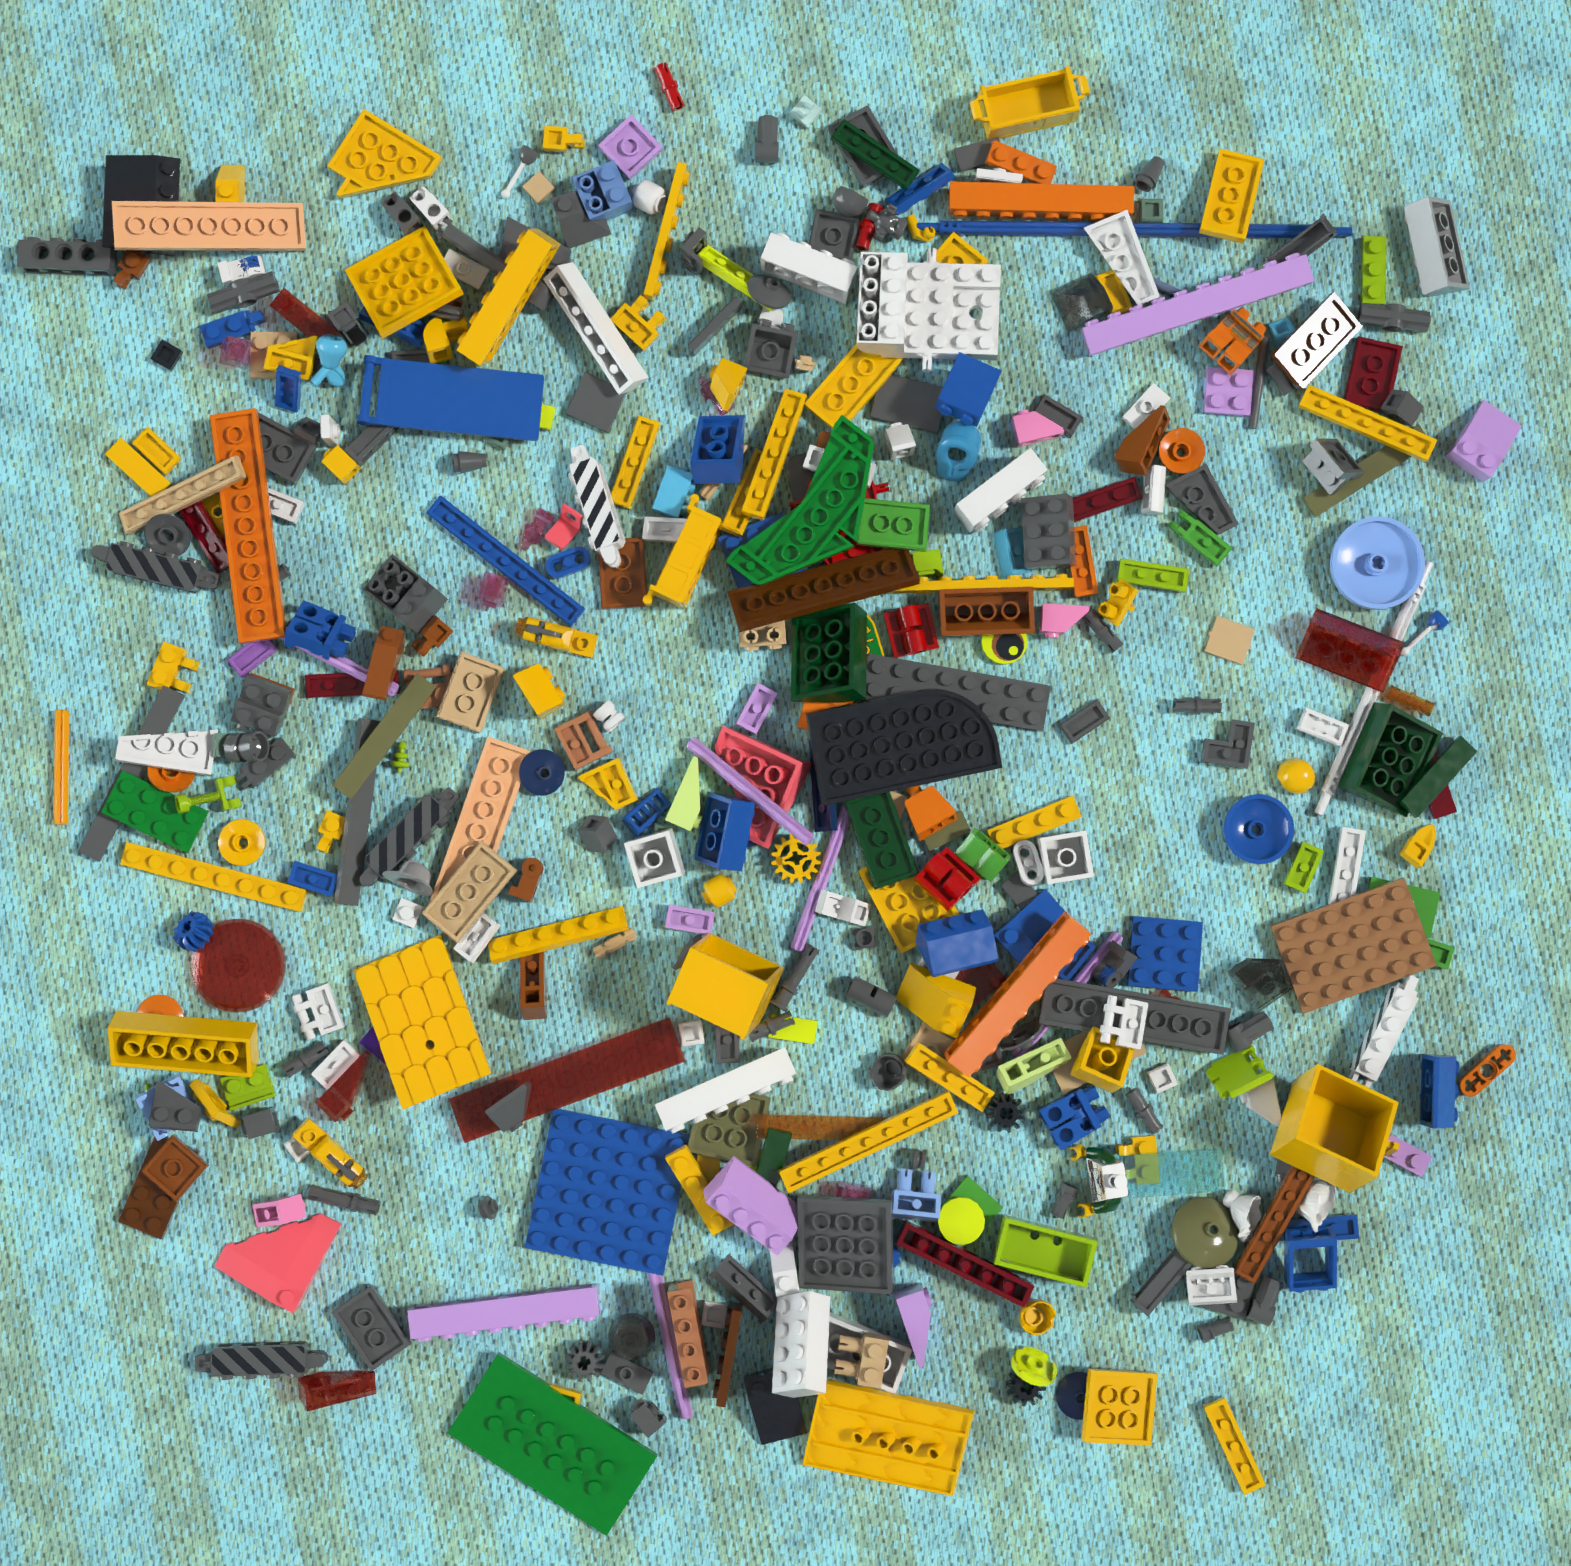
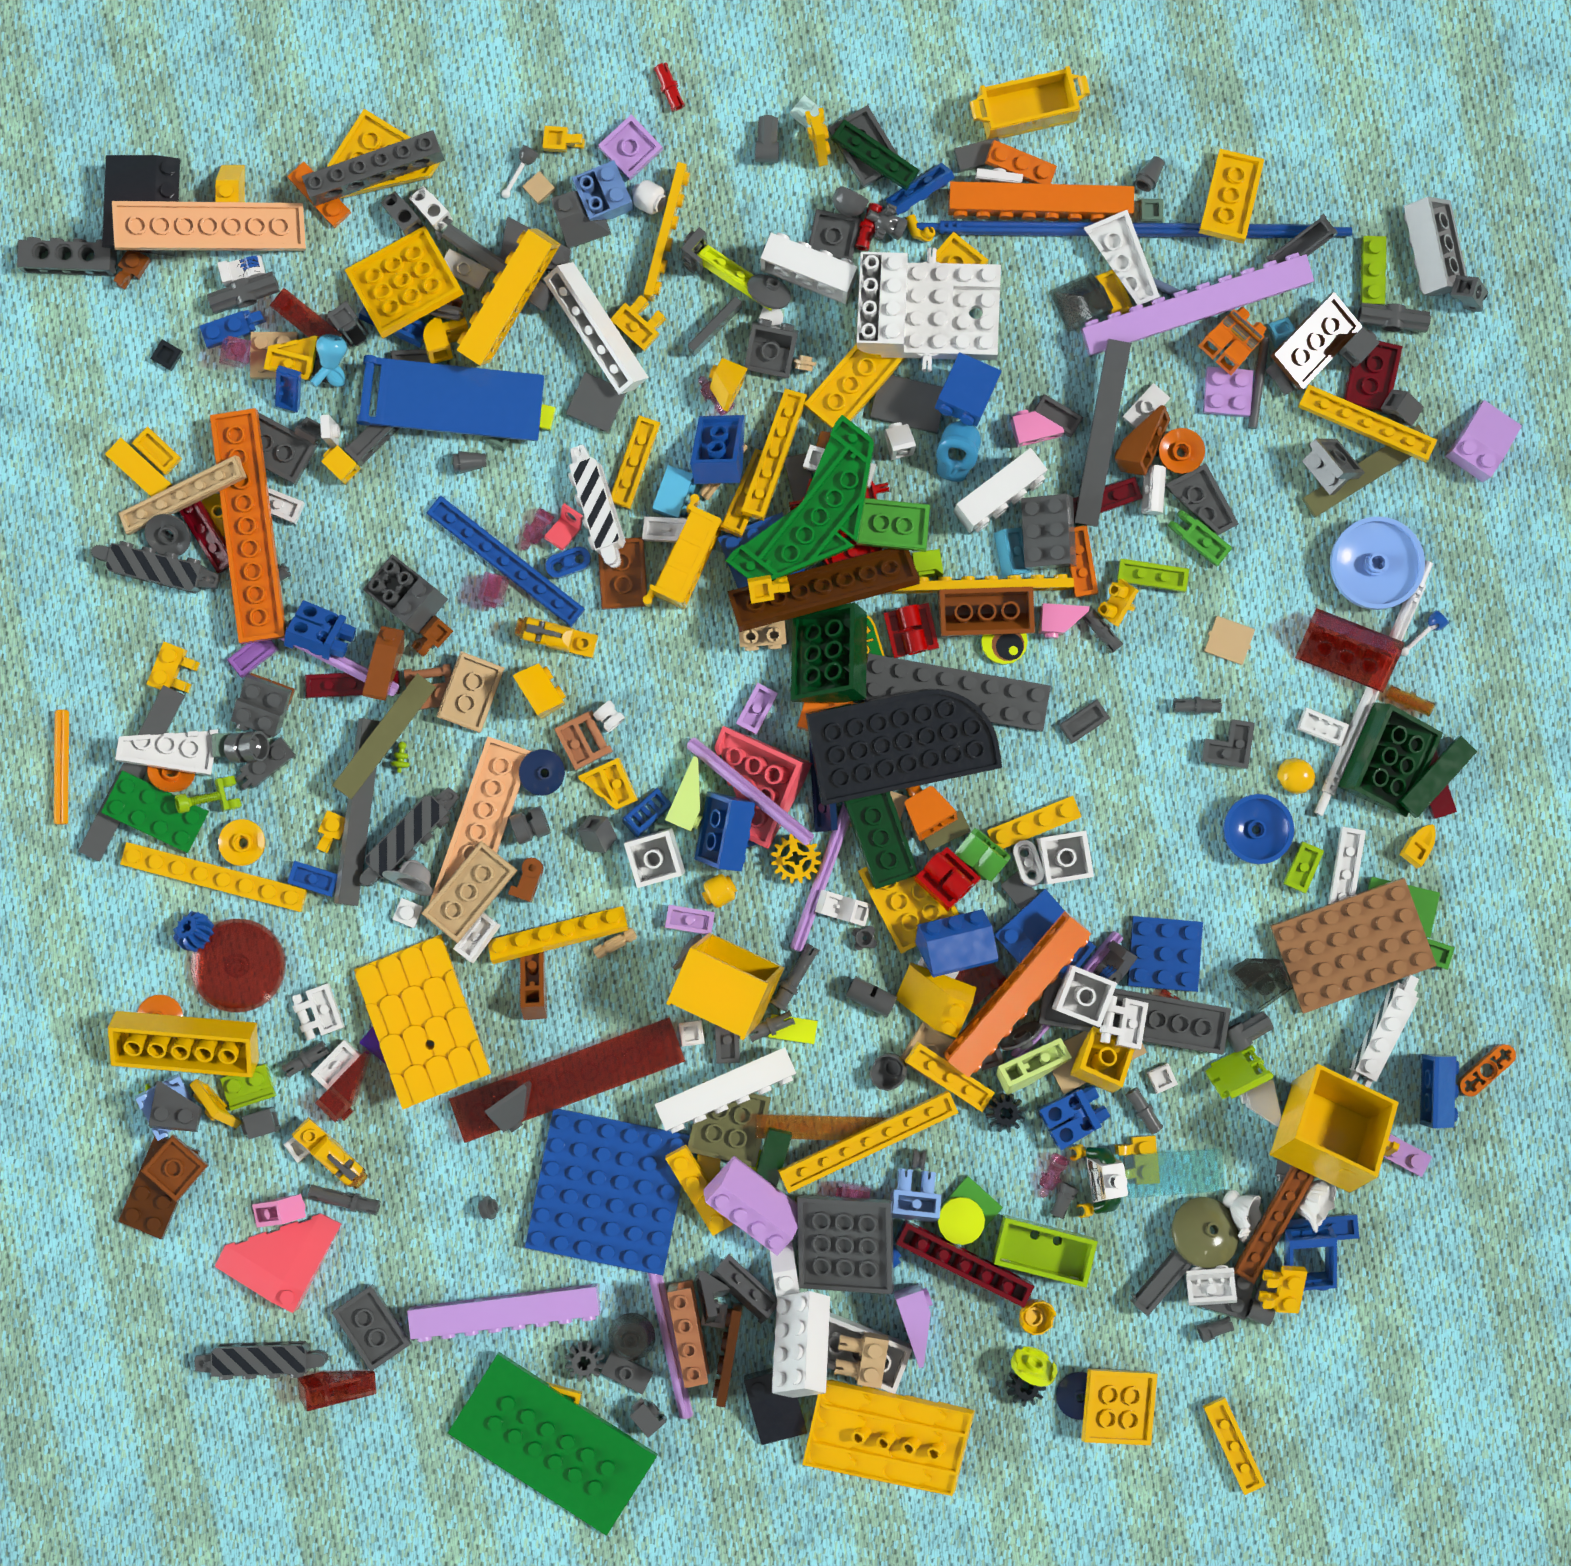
(333, 211): none -> orange plate
(373, 168): none -> dark grey brick
(530, 825): none -> dark grey wheel
(709, 1289): none -> dark grey slope
(763, 588): none -> yellow plate
(817, 134): none -> yellow plate
(1052, 1176): none -> clear pink piece
(1084, 995): none -> white brick
(1102, 432): none -> dark grey tile
(1289, 1286): none -> yellow plate
(1359, 346): none -> dark grey brick
(1470, 292): none -> dark grey leg

